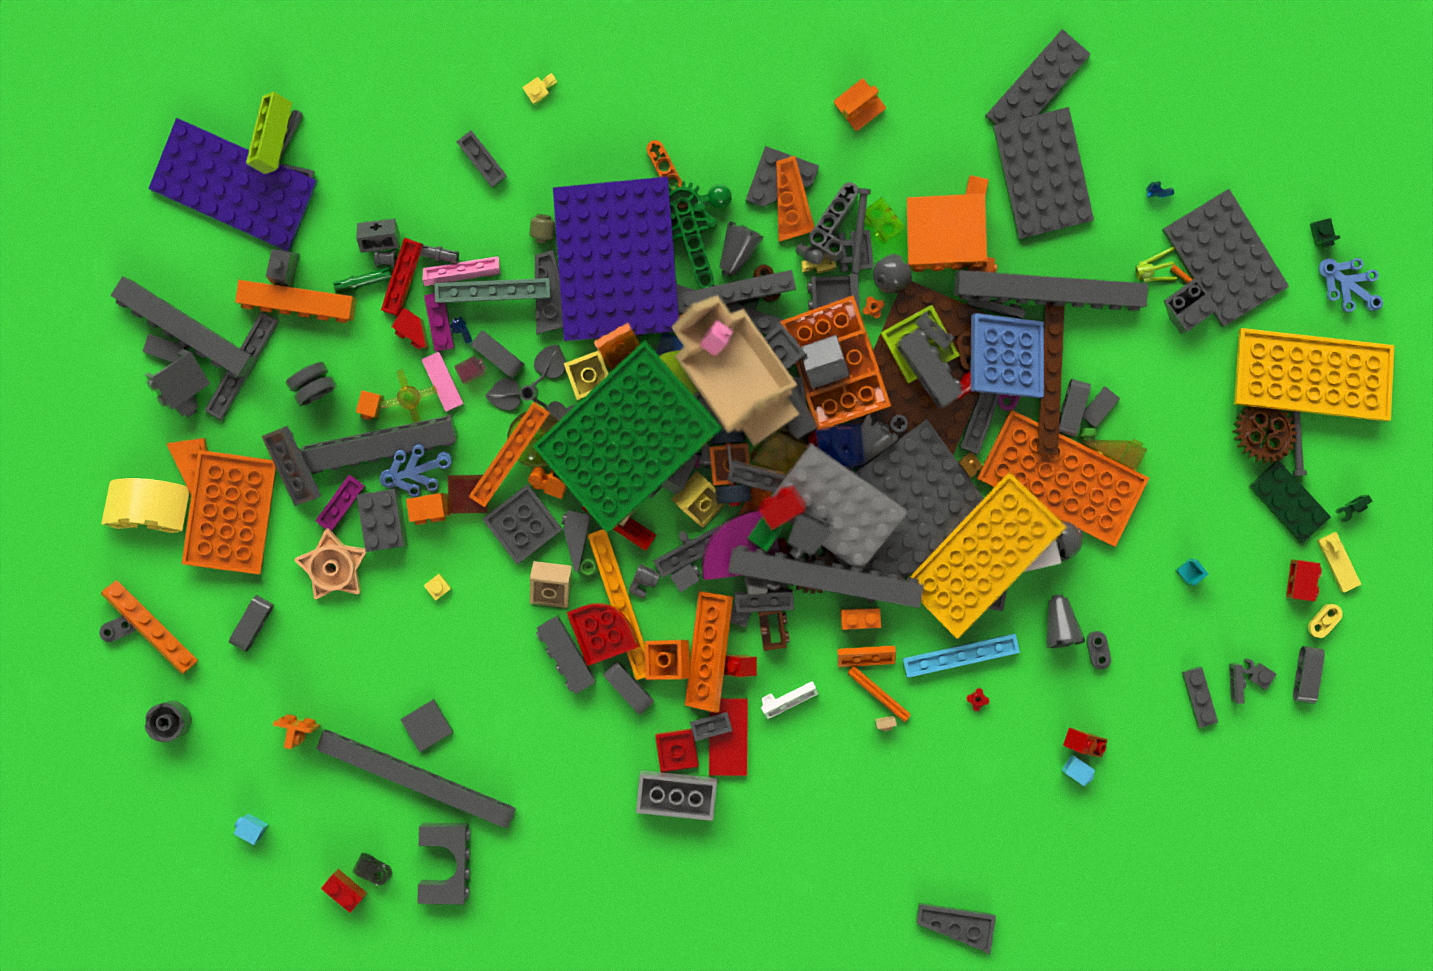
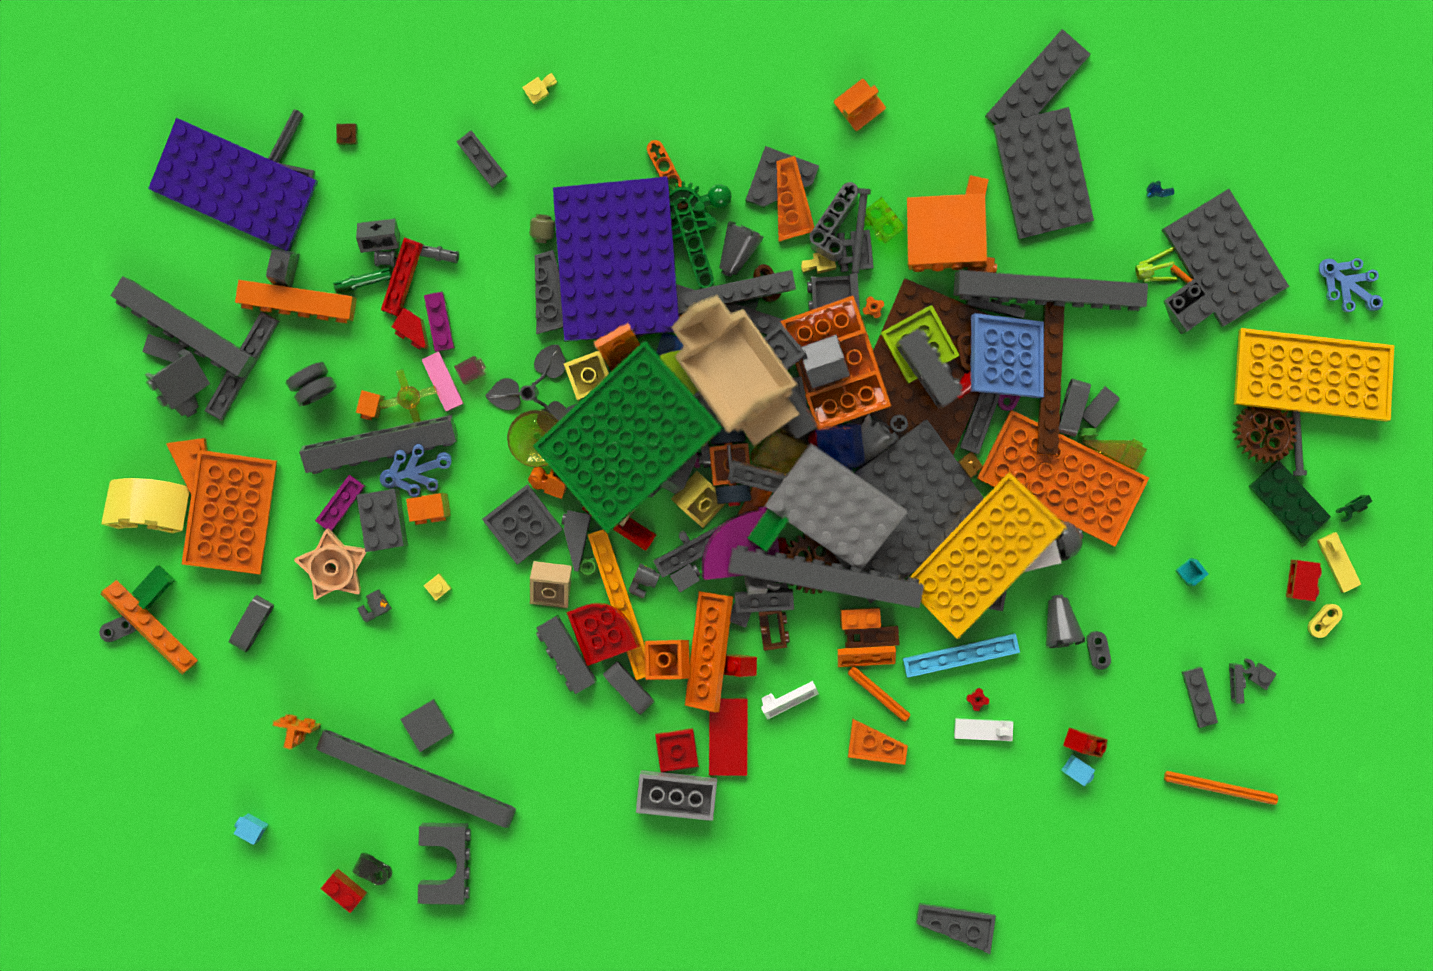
(153, 587): none -> green panel
(157, 719): dark grey brick -> none
(269, 133): lime brick -> none
(291, 465): dark grey plate -> none
(346, 134): none -> reddish brown plate
(377, 604): none -> dark grey piece
(458, 326): clear blue plate -> none
(458, 494): clear red plate -> none
(461, 271): bright pink plate -> none
(492, 290): sand green plate -> none
(497, 354): dark grey beam -> none
(509, 454): orange plate -> none
(711, 726): dark grey plate -> none
(716, 338): bright pink brick -> none
(782, 506): red brick -> none
(808, 534): dark grey torso -> none
(810, 254): dark grey pin -> none
(873, 637): none -> reddish brown plate
(874, 745): none -> orange wing
(885, 723): tan plate -> none
(892, 274): dark grey cylinder -> none
(934, 330): dark grey plate -> none
(983, 729): none -> white hinge
(1220, 787): none -> orange axle
(1308, 674): dark grey beam -> none
(1324, 233): dark green bracket -> none

